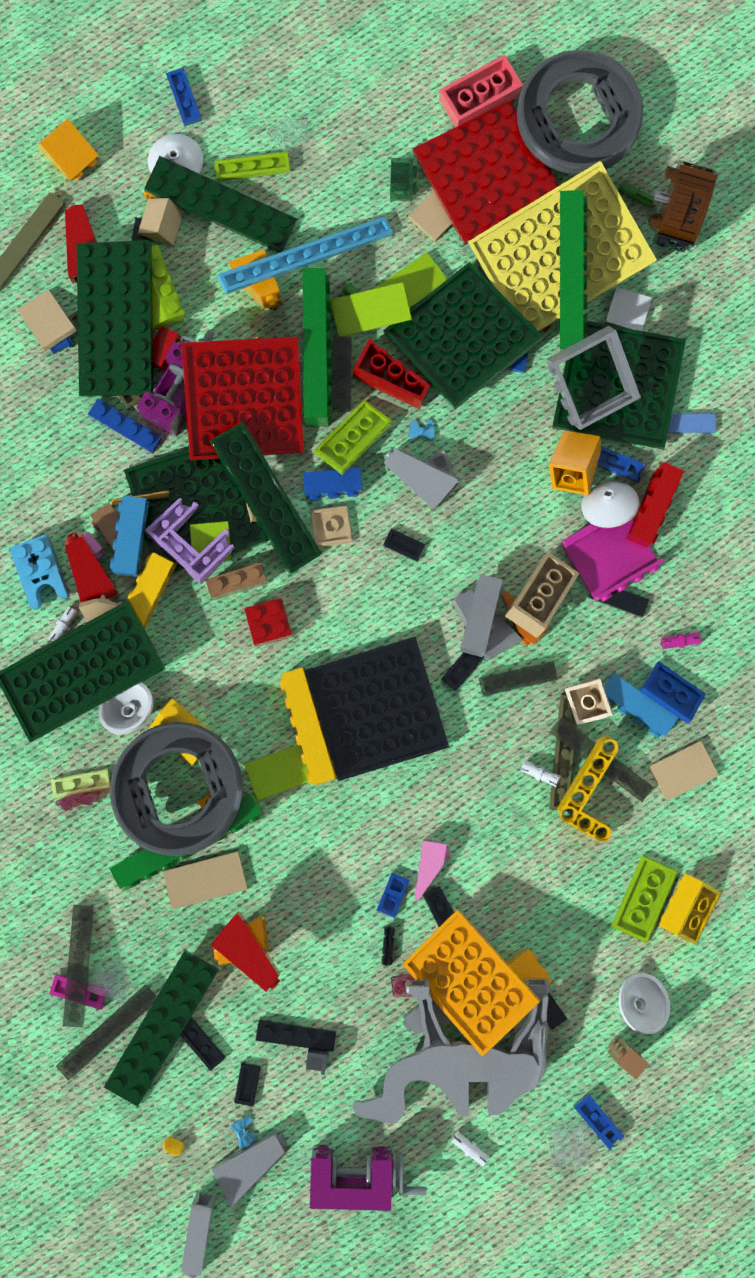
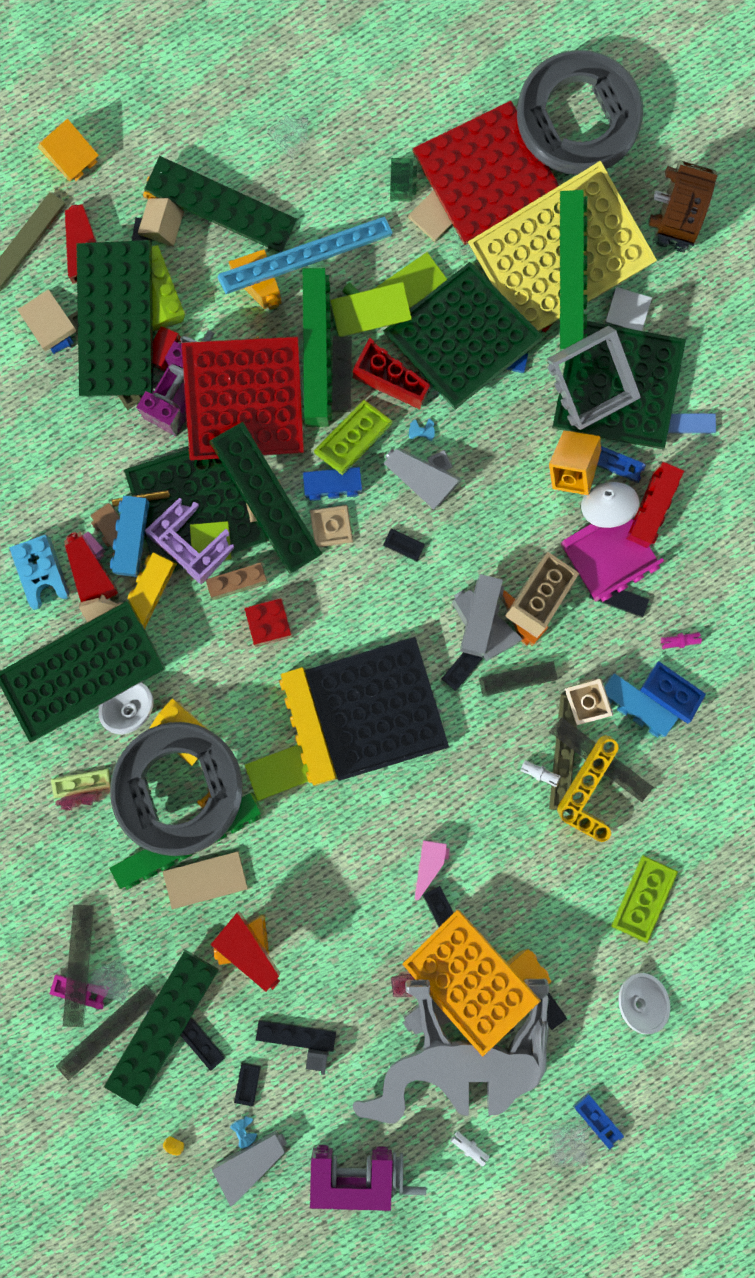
(63, 624): white pin -> none
(124, 425): blue plate -> none
(183, 97): blue plate -> none
(187, 151): white dish -> none
(198, 1234): light grey slope -> none
(252, 166): lime plate -> none
(388, 943): black axle -> none
(392, 895): blue slope -> none
(480, 91): coral brick -> none
(627, 1057): medium nougat brick -> none
(636, 194): bright green axle -> none
(683, 770): tan tile -> none
(690, 908): yellow slope -> none

